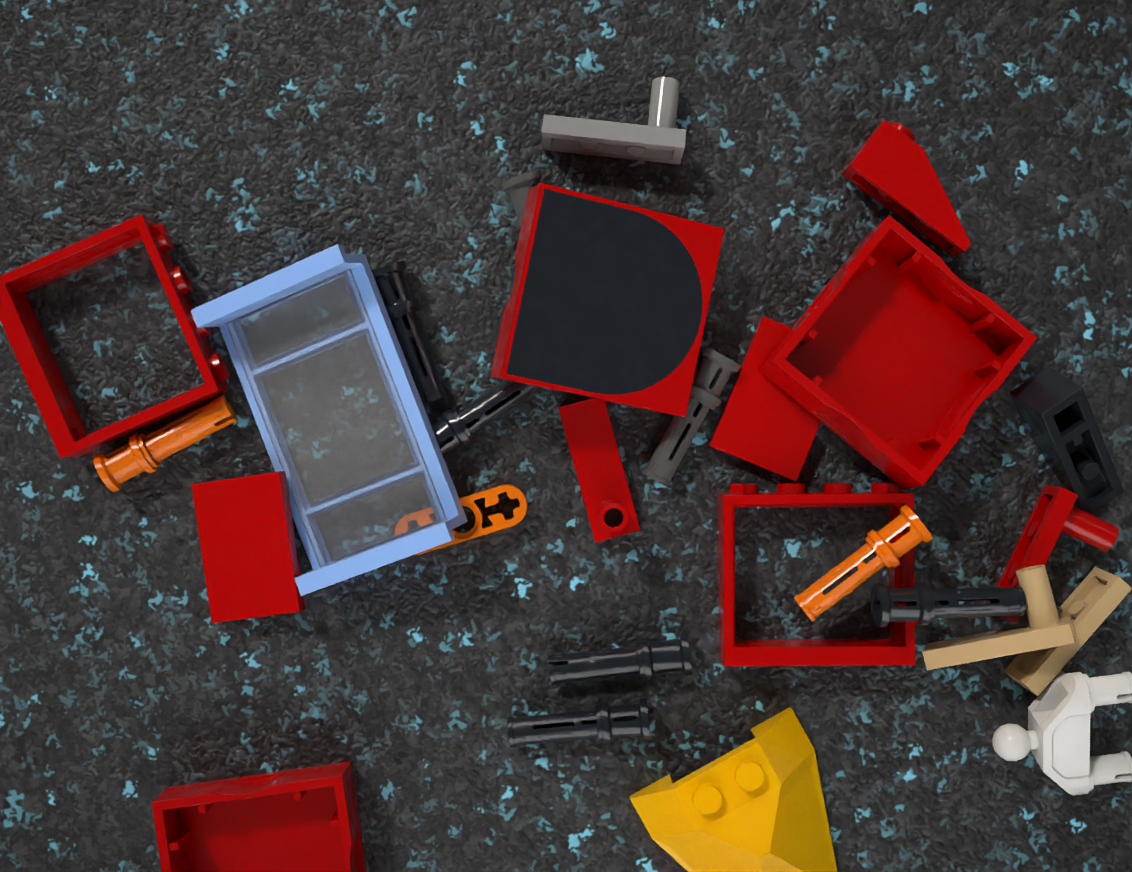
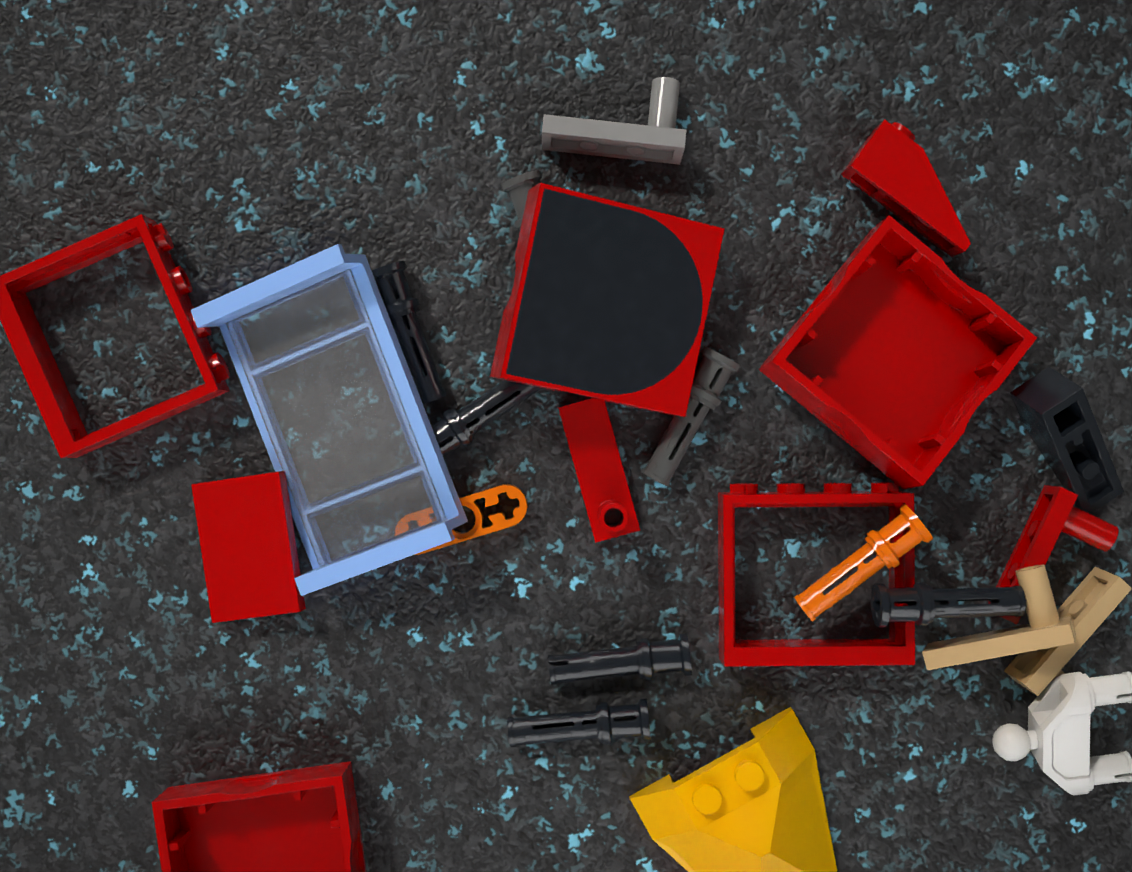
(147, 451): orange pin -> none
(761, 418): red tile -> none

